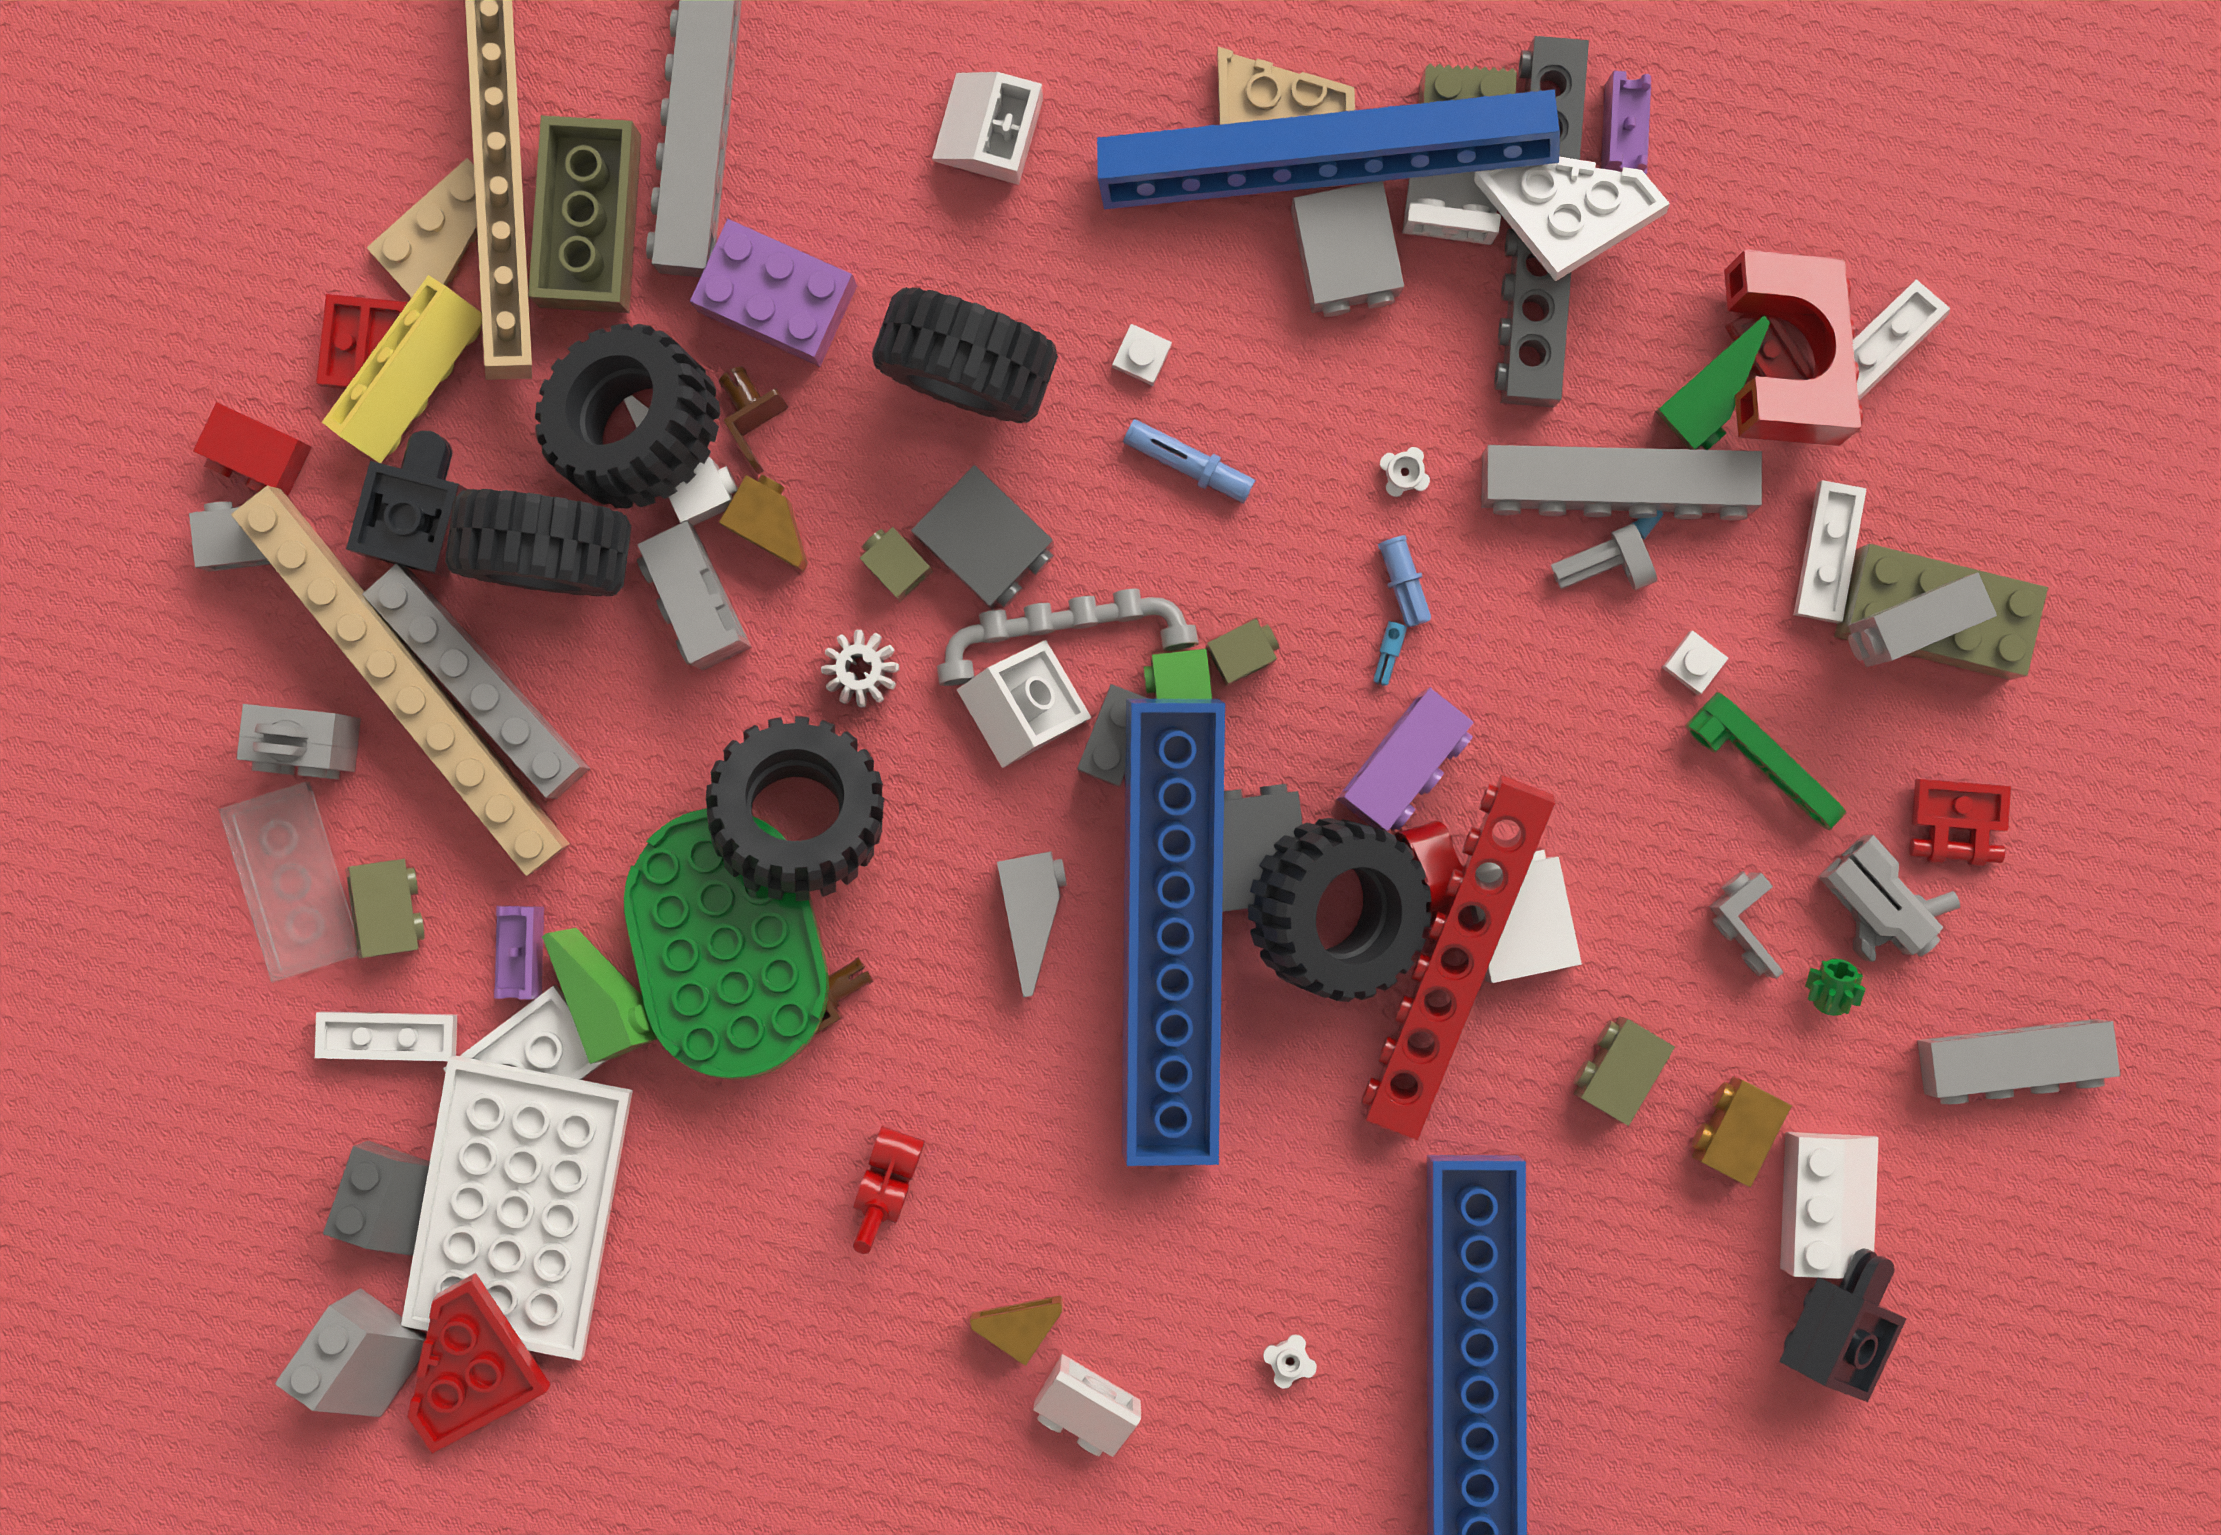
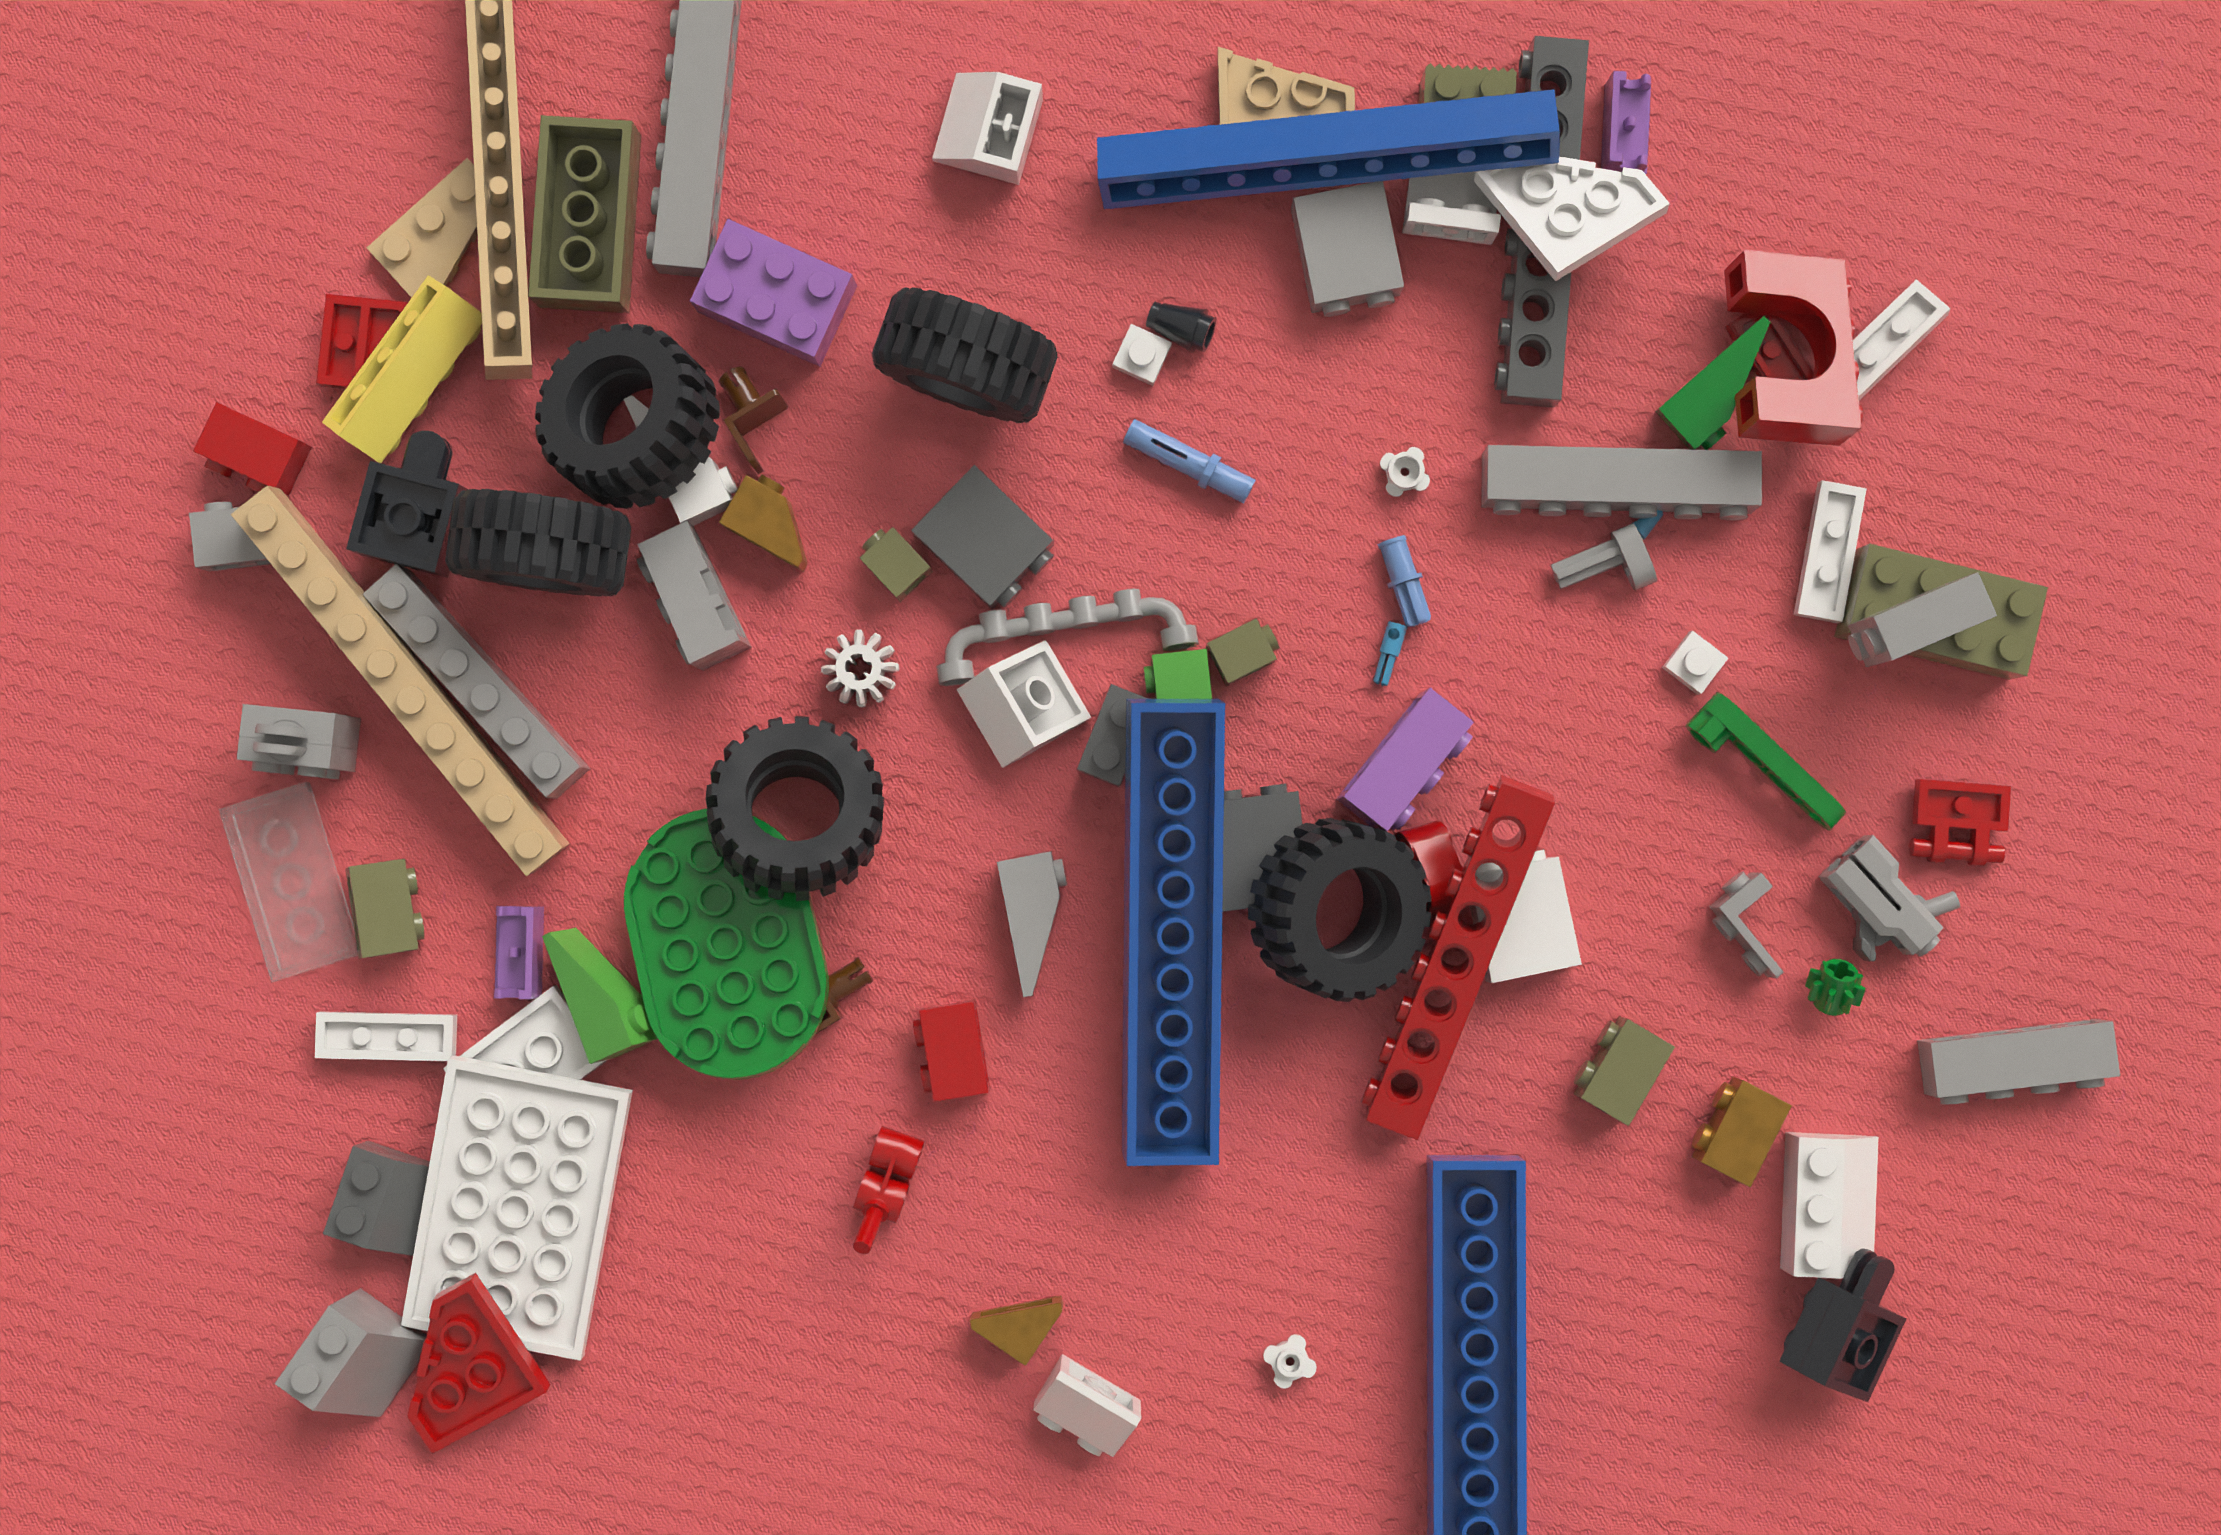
(952, 1051): none -> red brick
(1183, 325): none -> black cone

